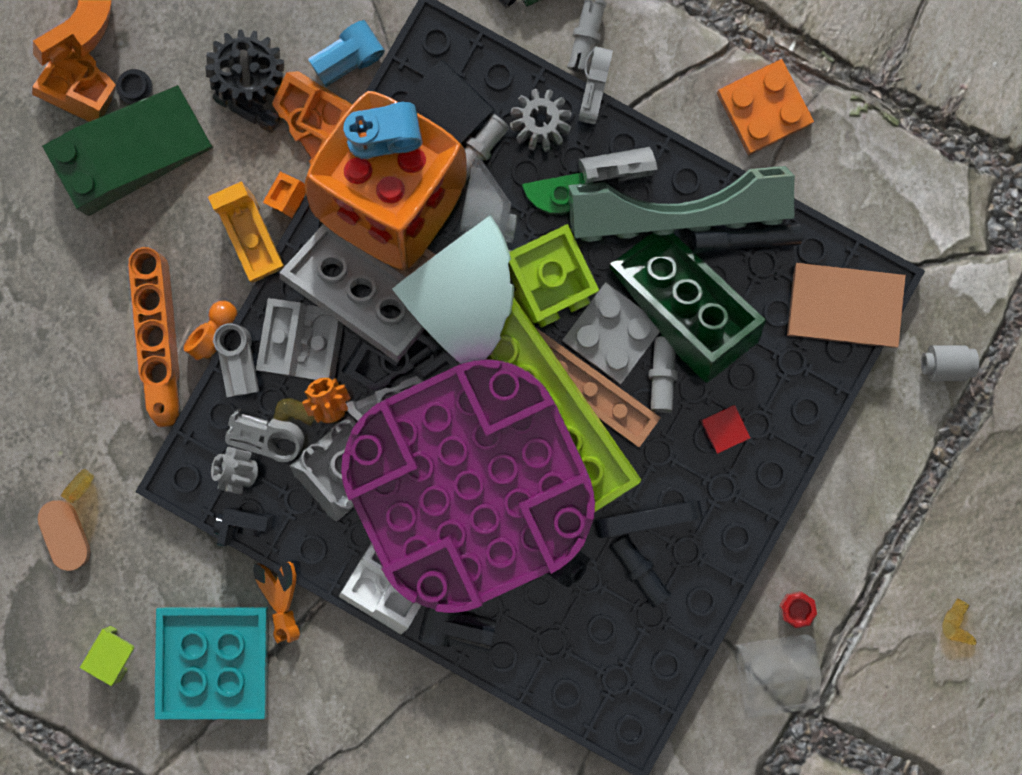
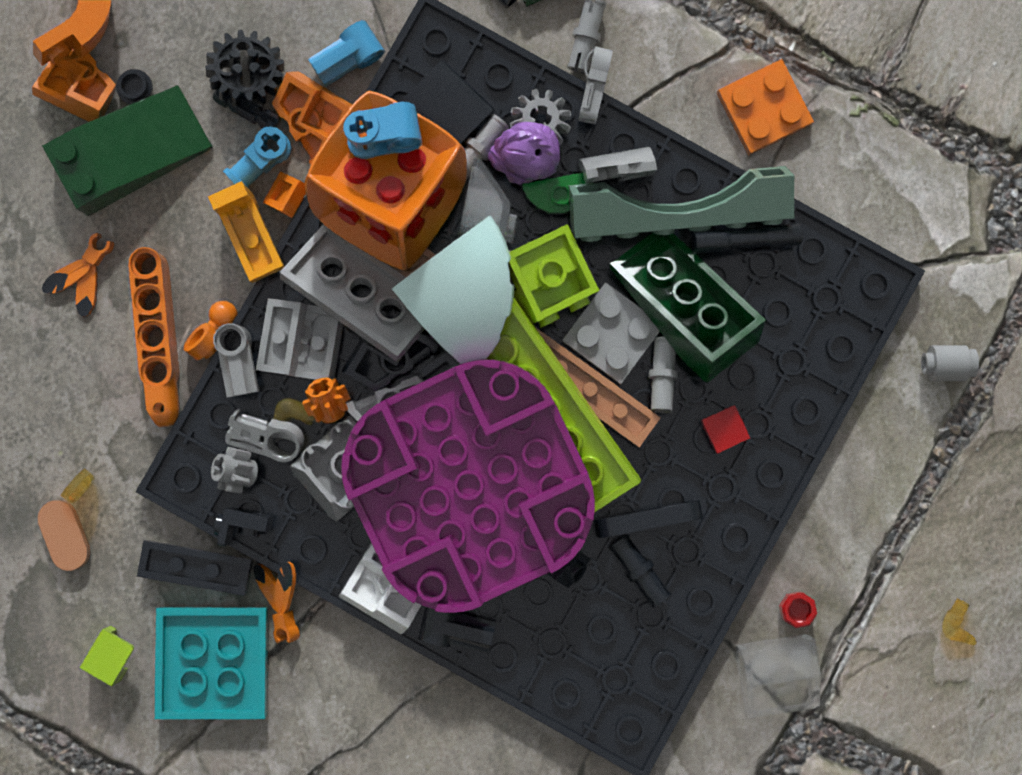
(80, 272): none -> orange piece
(195, 567): none -> black plate
(259, 157): none -> dark azure connector
(515, 152): none -> medium lavender hair
(846, 305): nougat tile -> none

